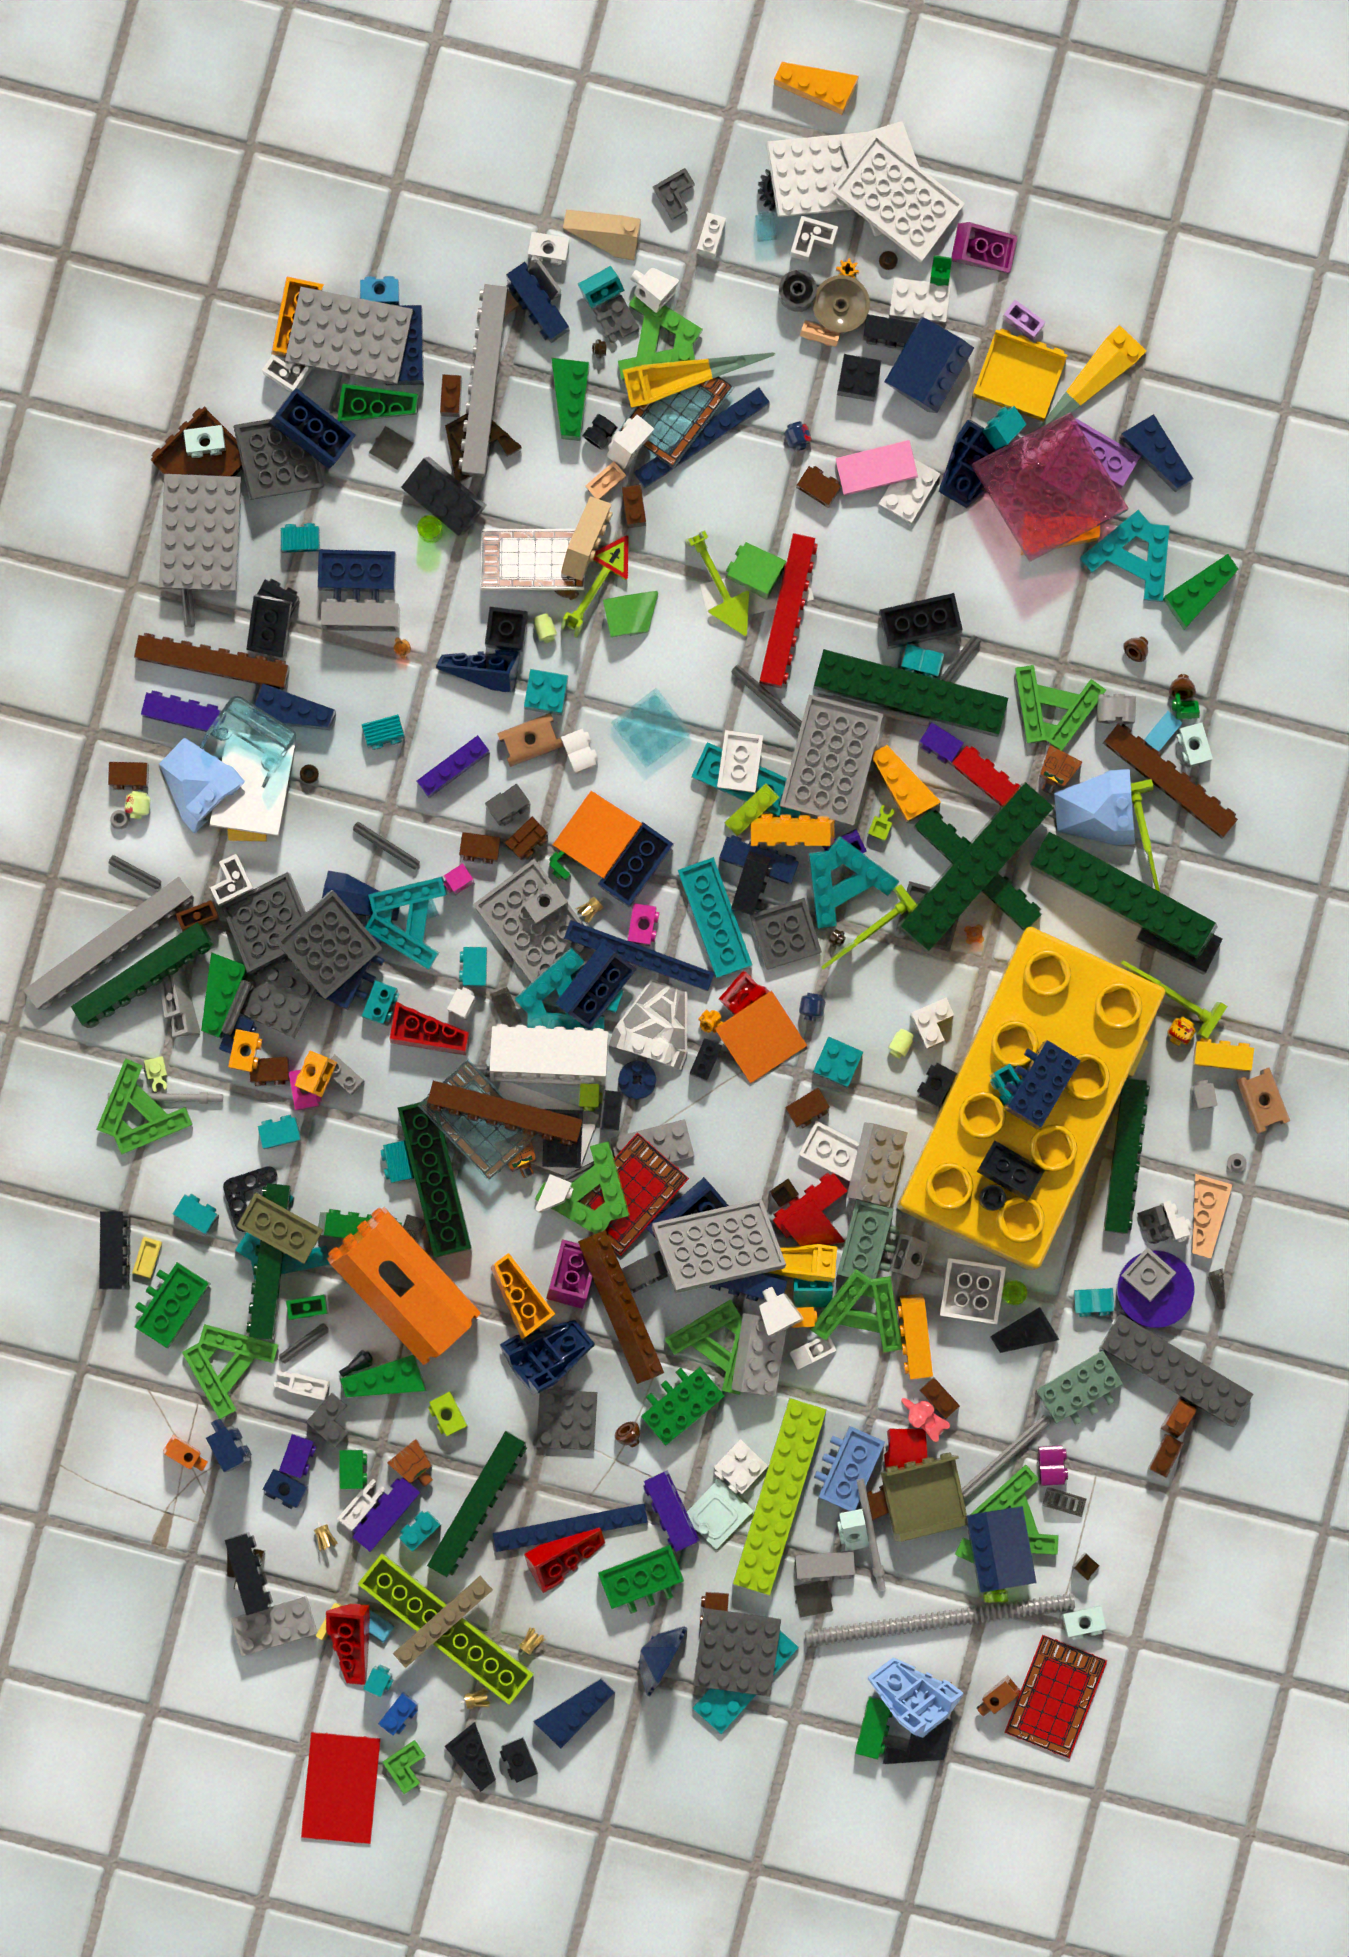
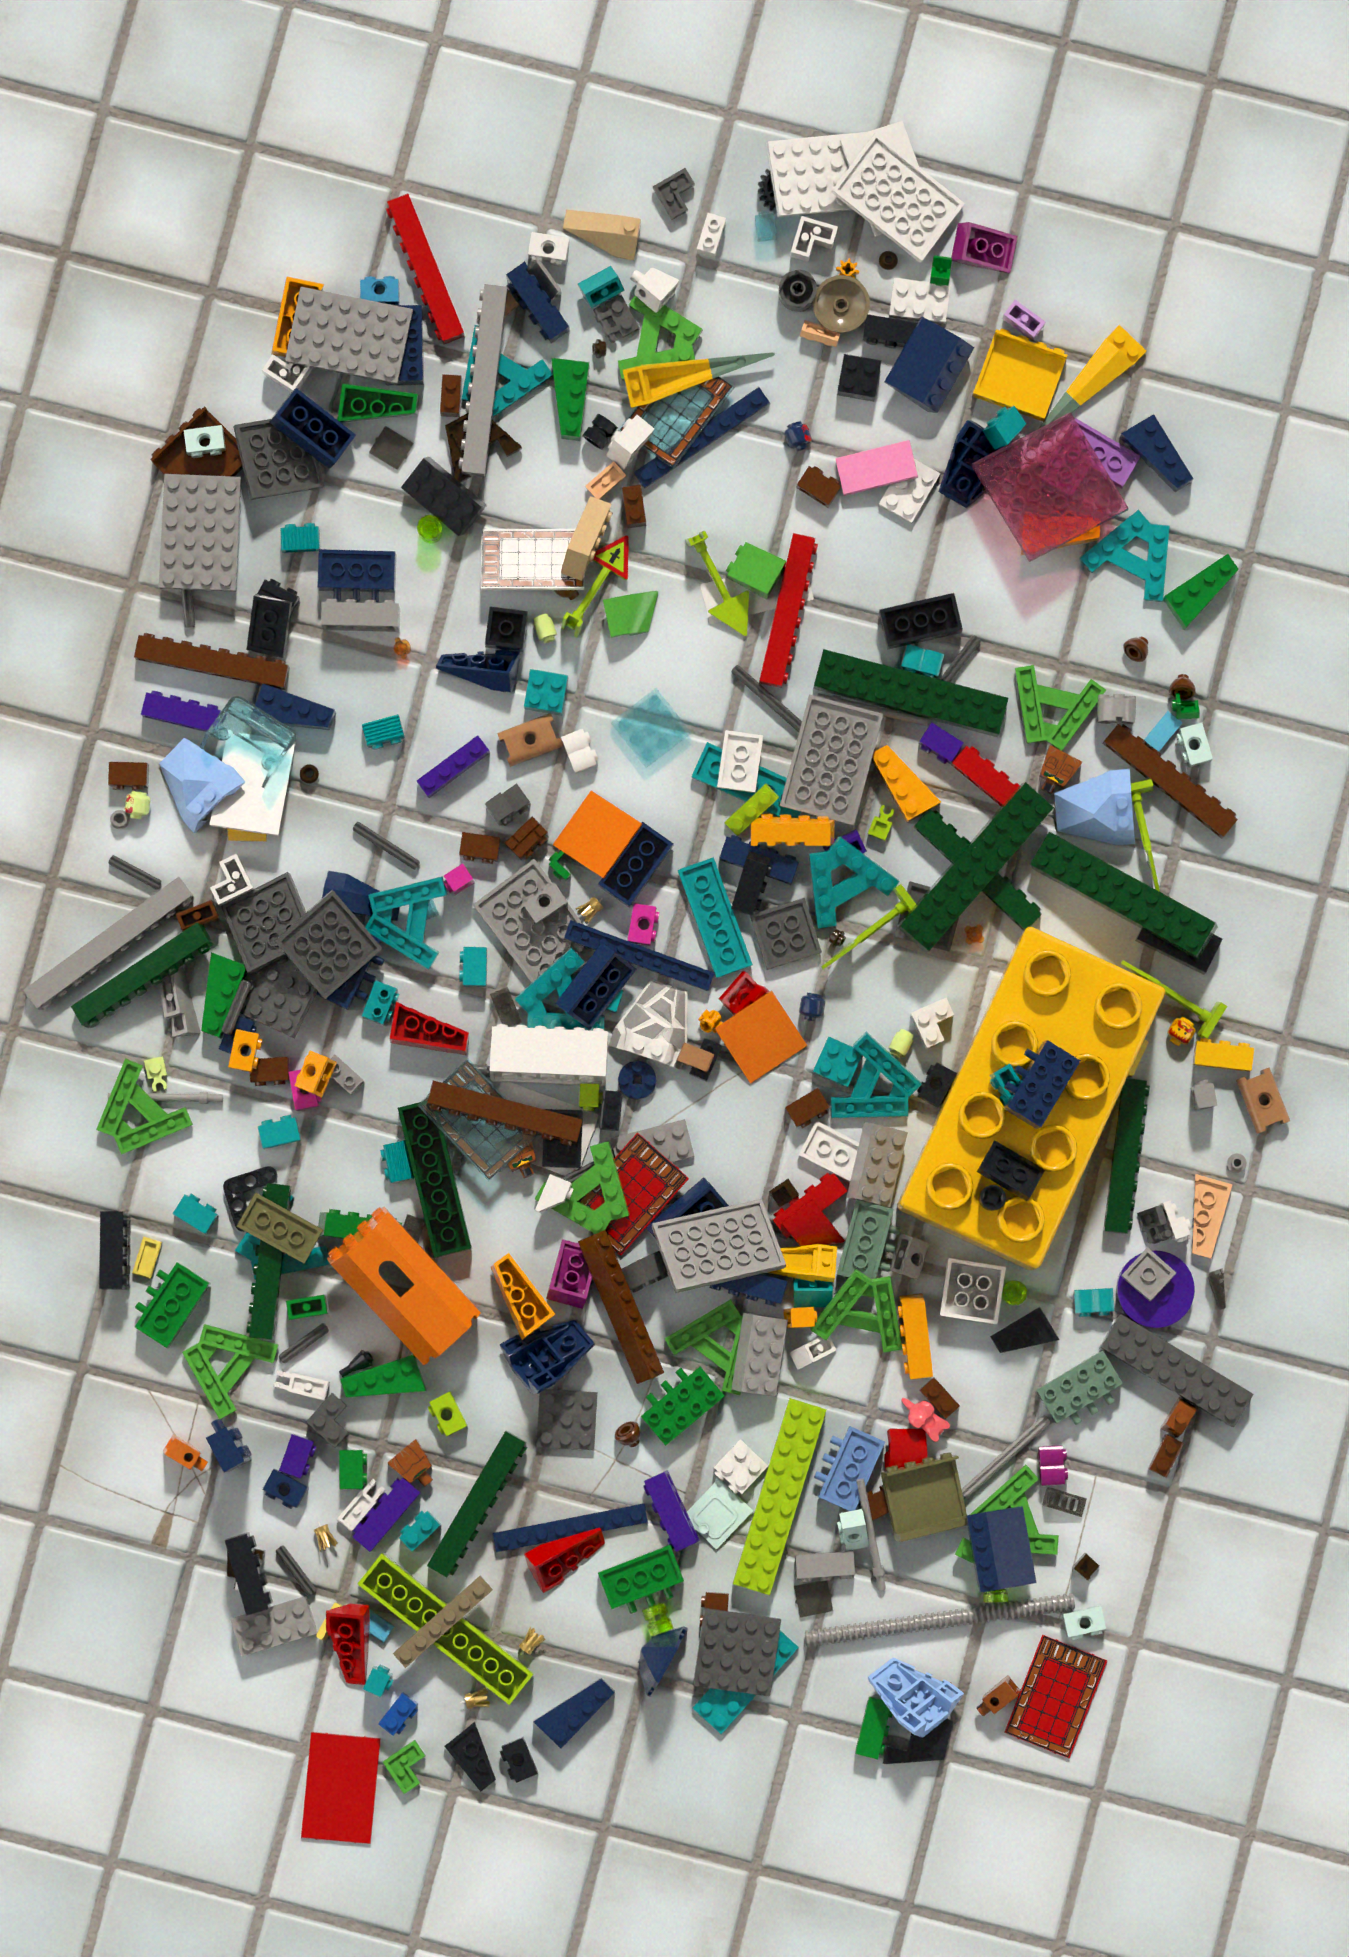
(295, 1570): none -> dark grey axle
(425, 268): none -> red brick
(462, 1003): white brick -> none
(520, 384): none -> teal plate
(661, 1625): none -> clear neon green wheel
(695, 1057): none -> medium nougat panel
(778, 1312): white torso -> none
(818, 85): light orange wedge -> none
(861, 1102): none -> teal plate

